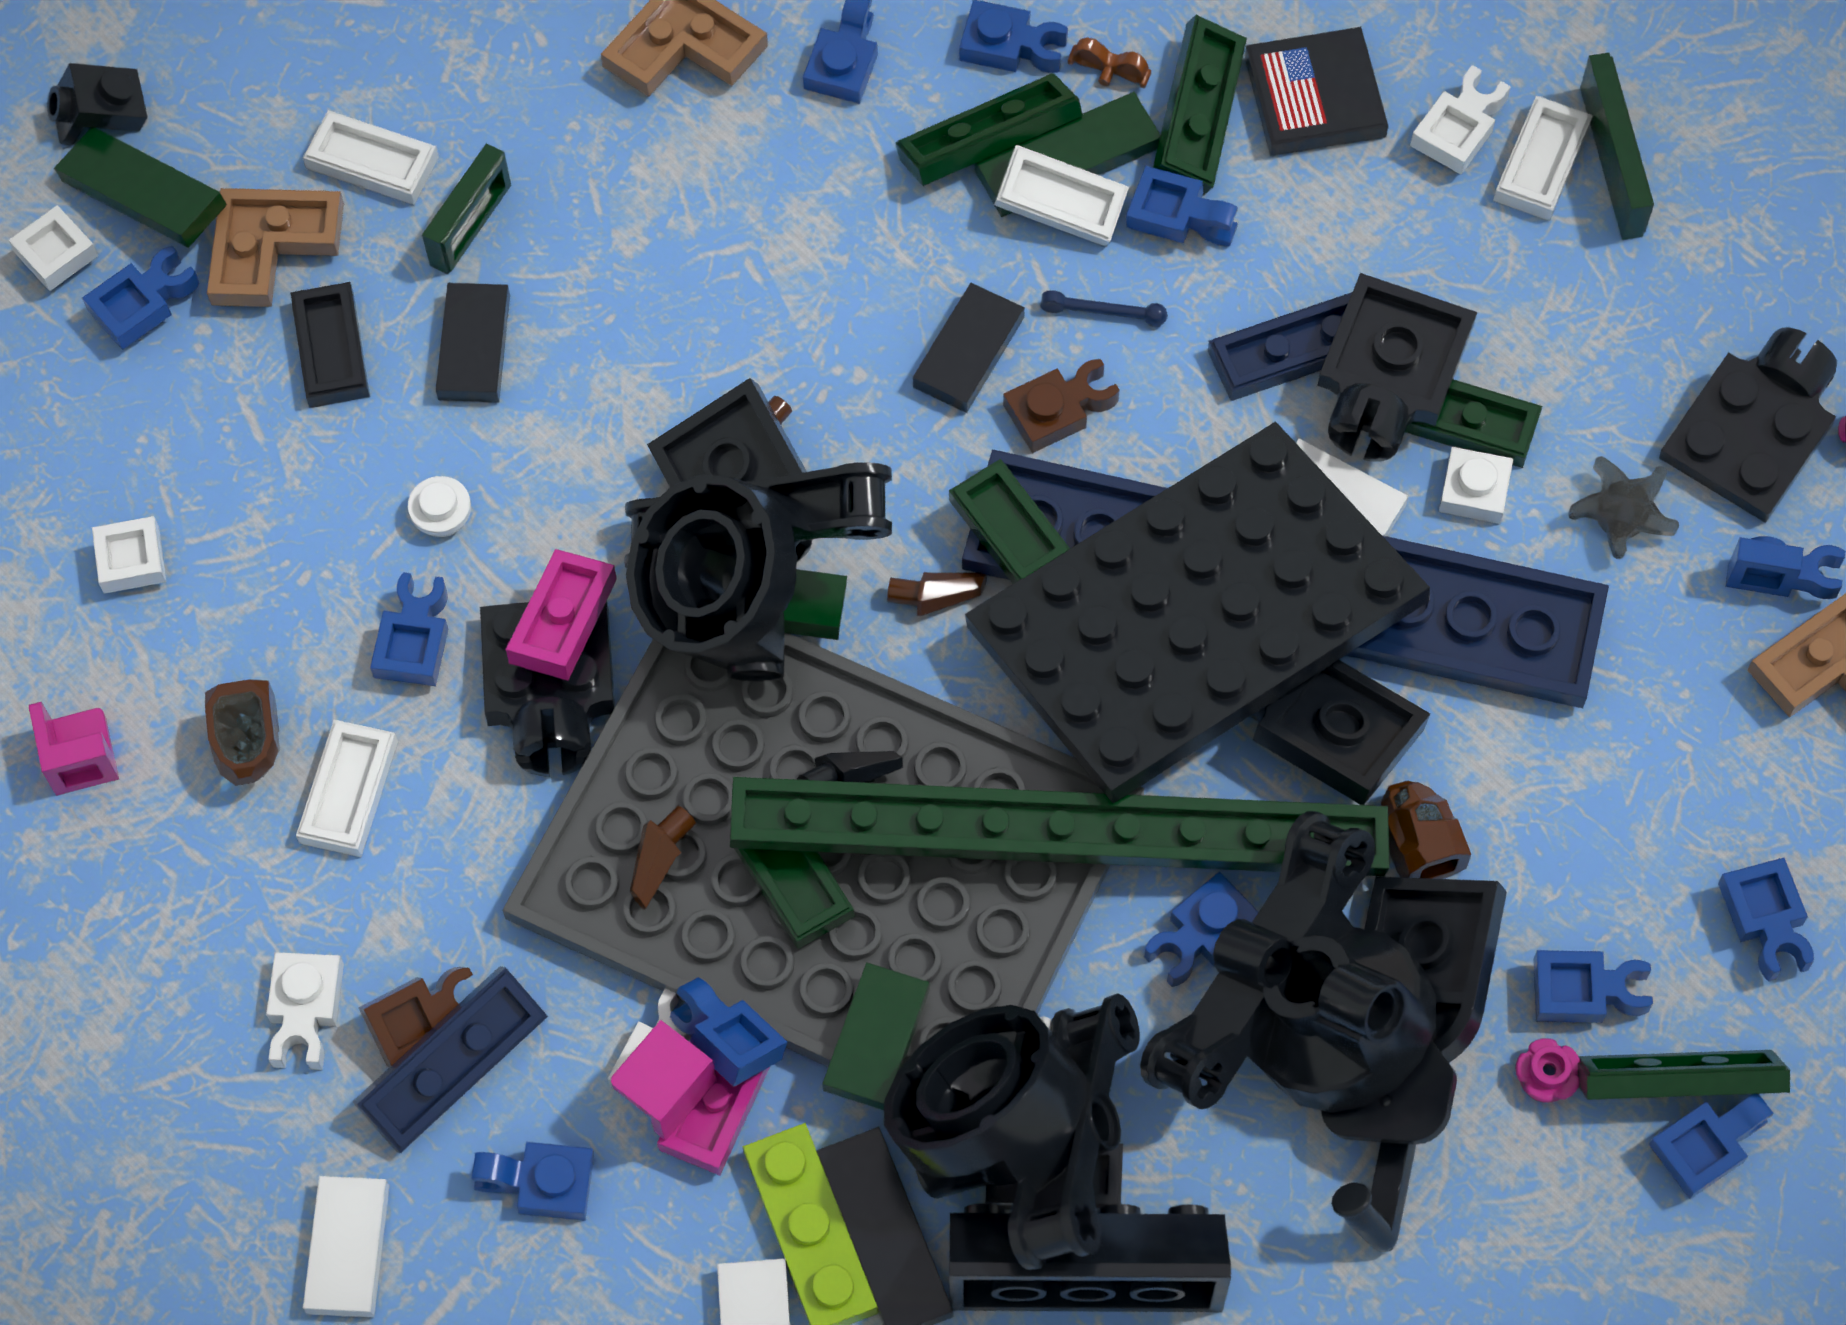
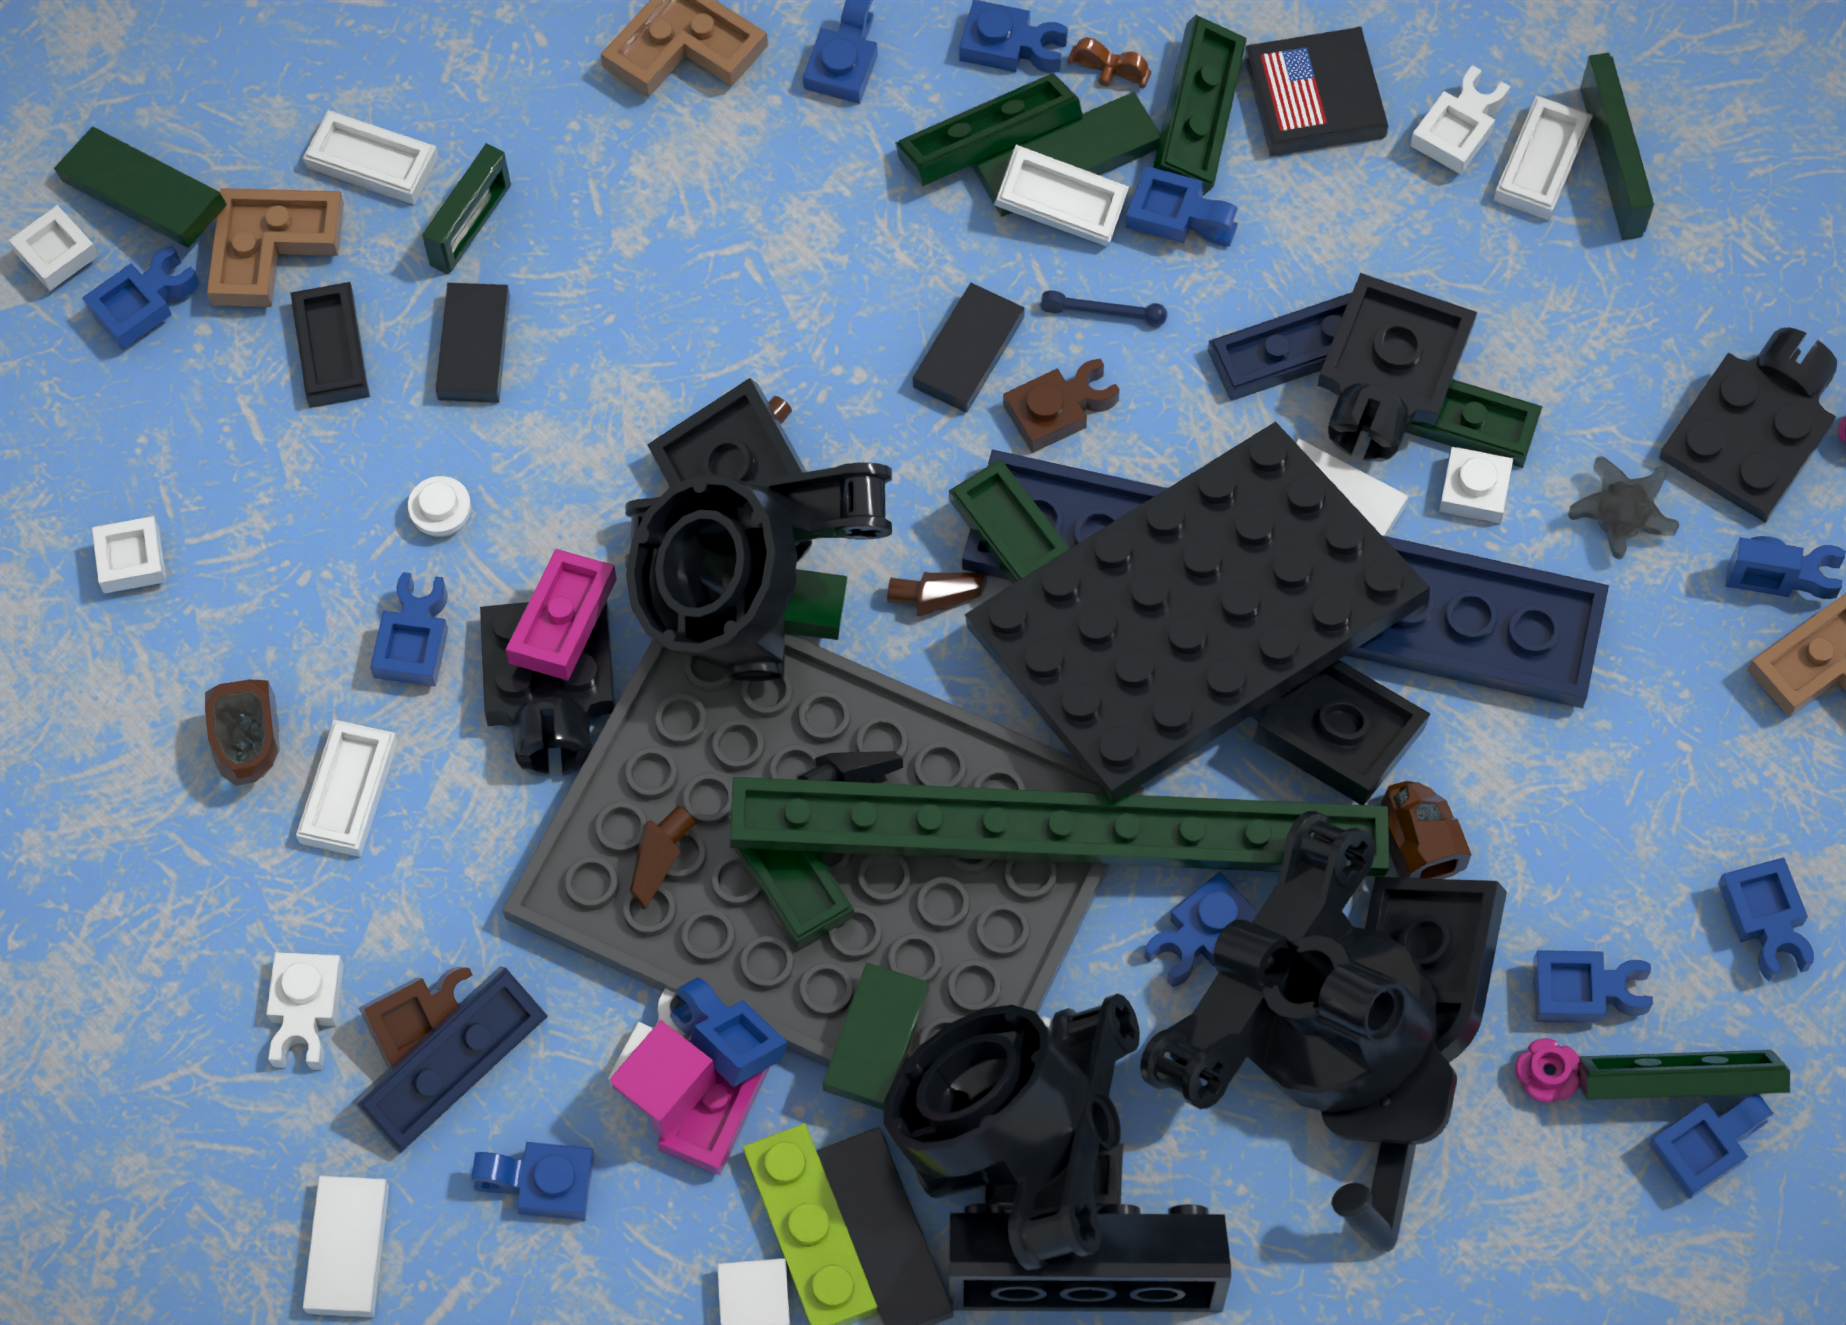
(73, 749): dark pink panel -> none
(96, 99): black bracket -> none

